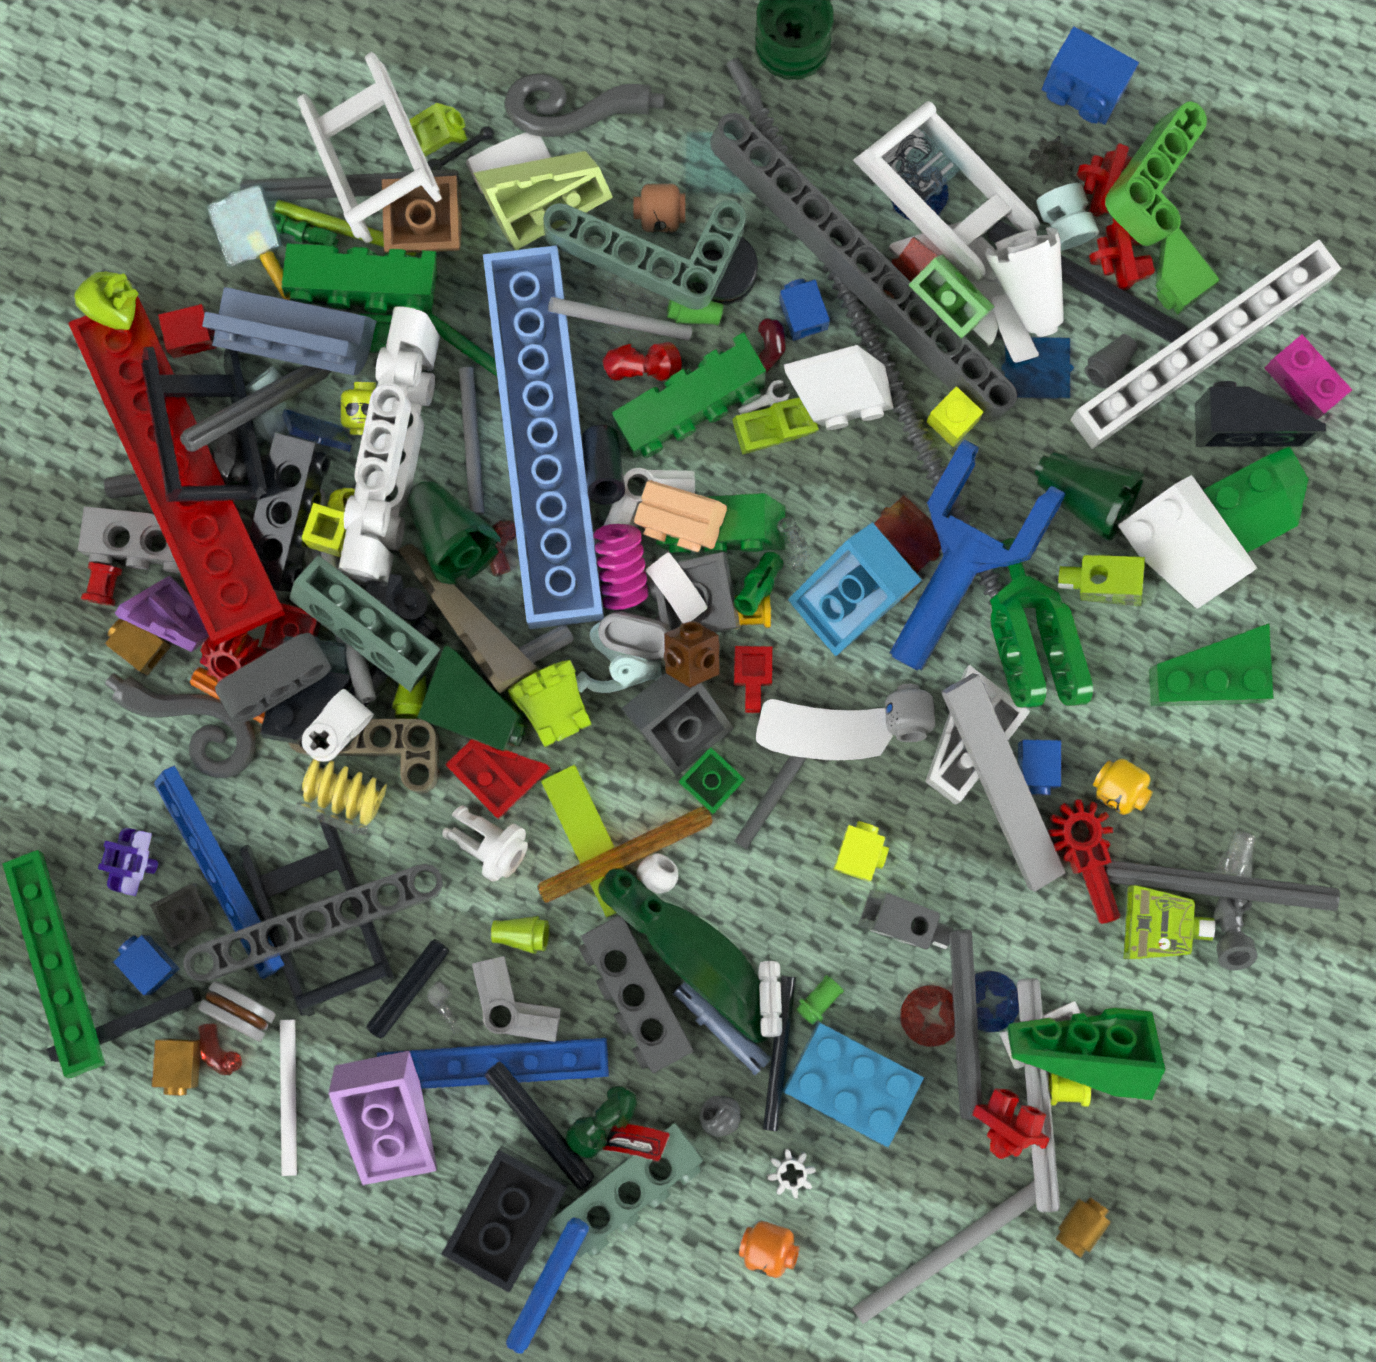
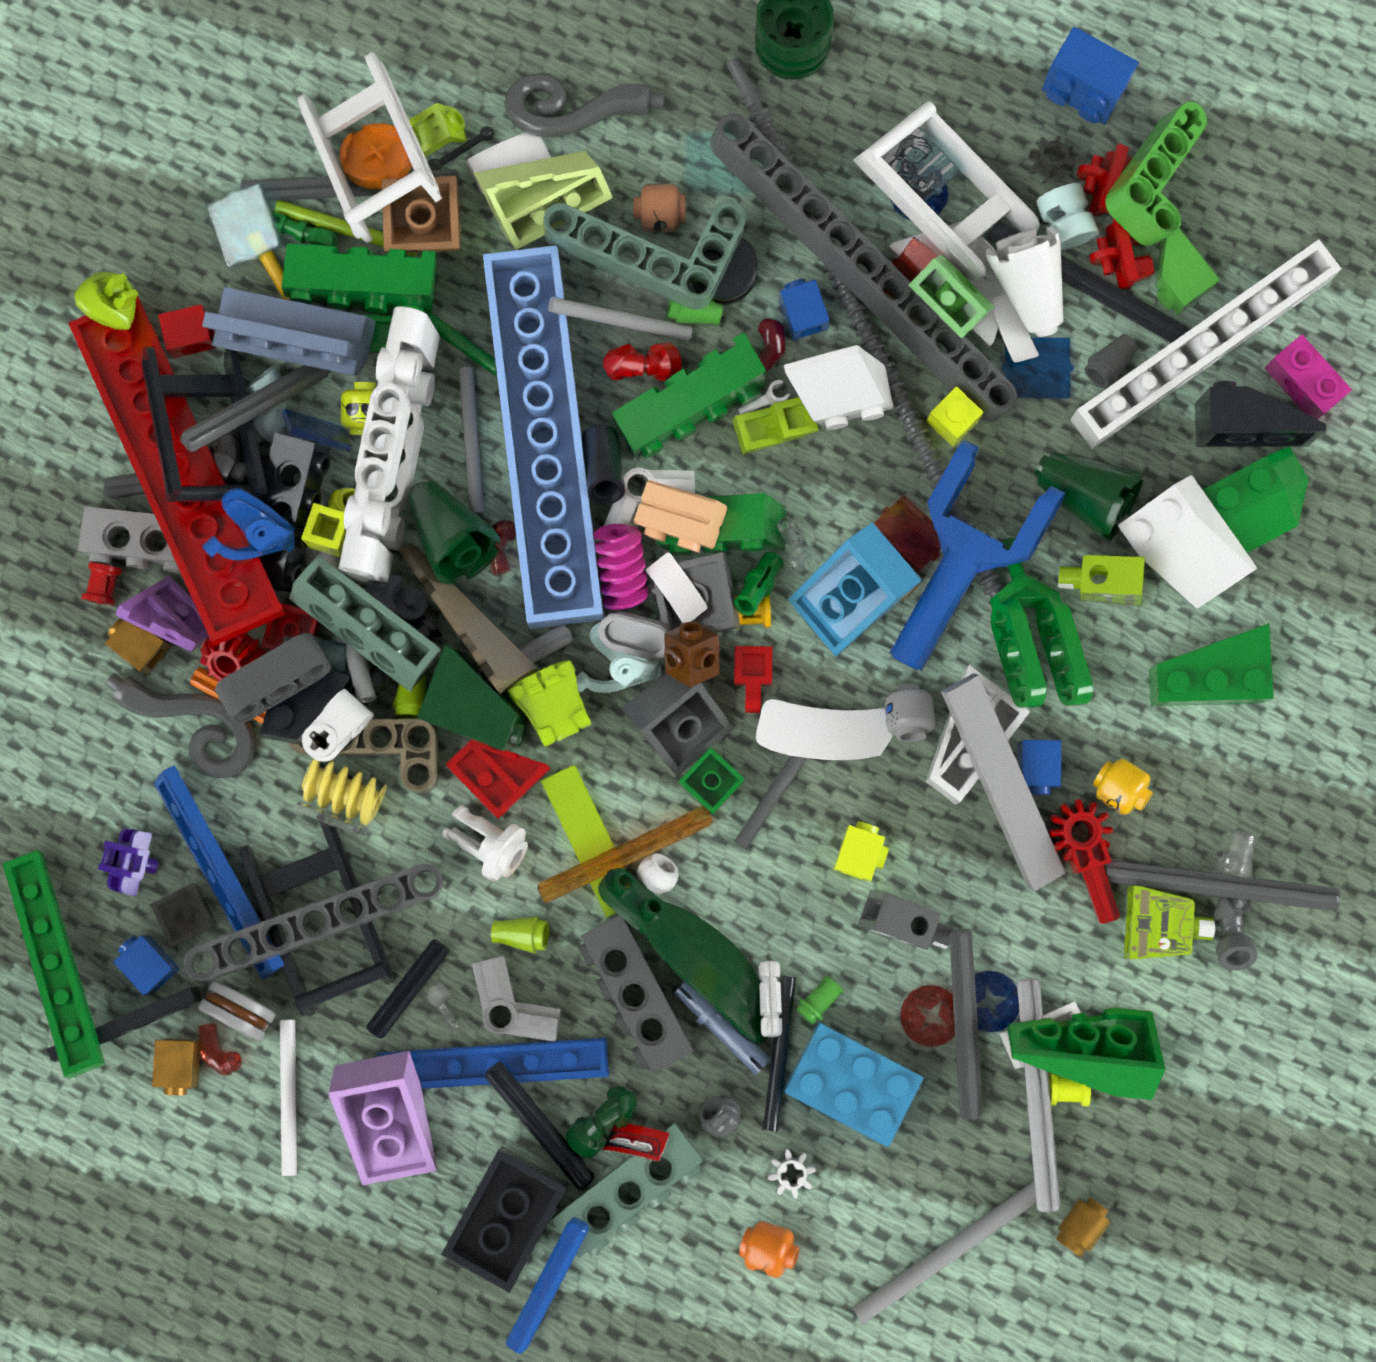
(261, 524): none -> blue helmet
(374, 155): none -> orange tile
(1008, 1131): red hips -> none

